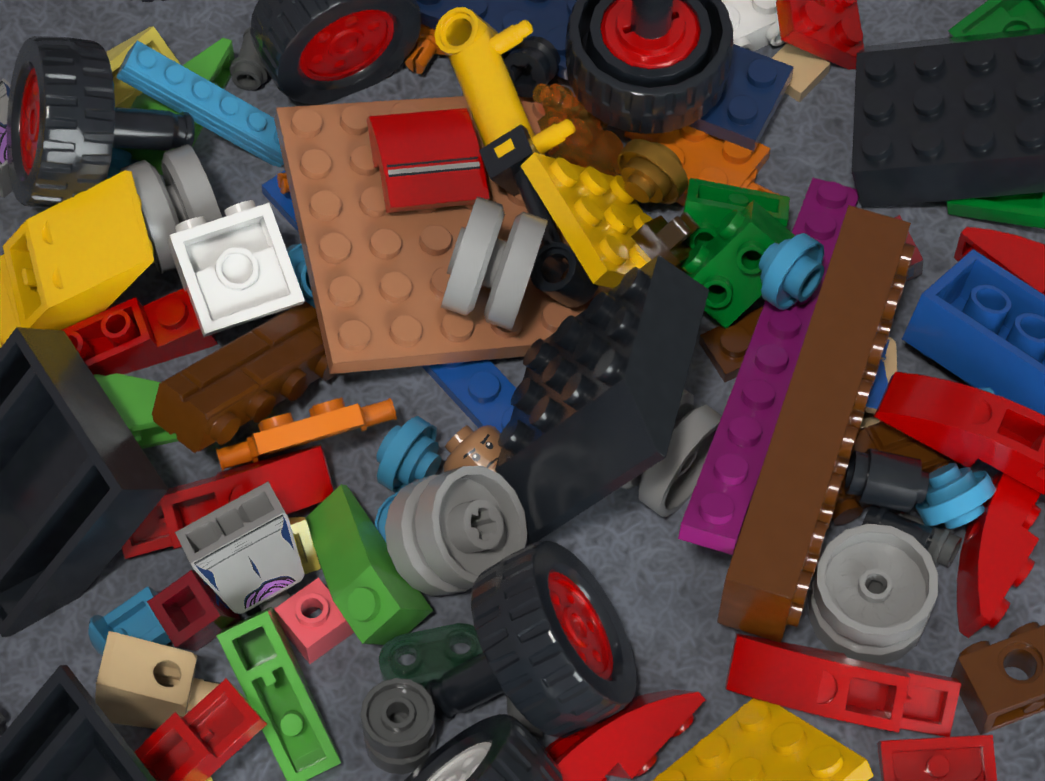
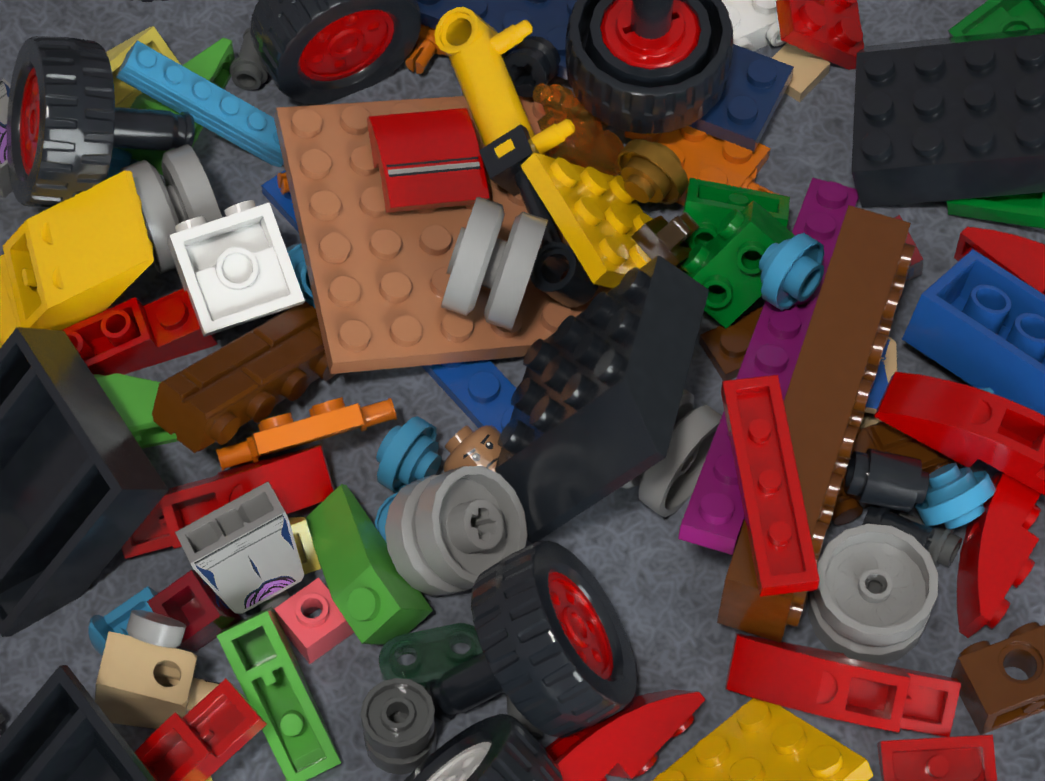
(155, 629): none -> light grey tile
(769, 486): none -> red plate

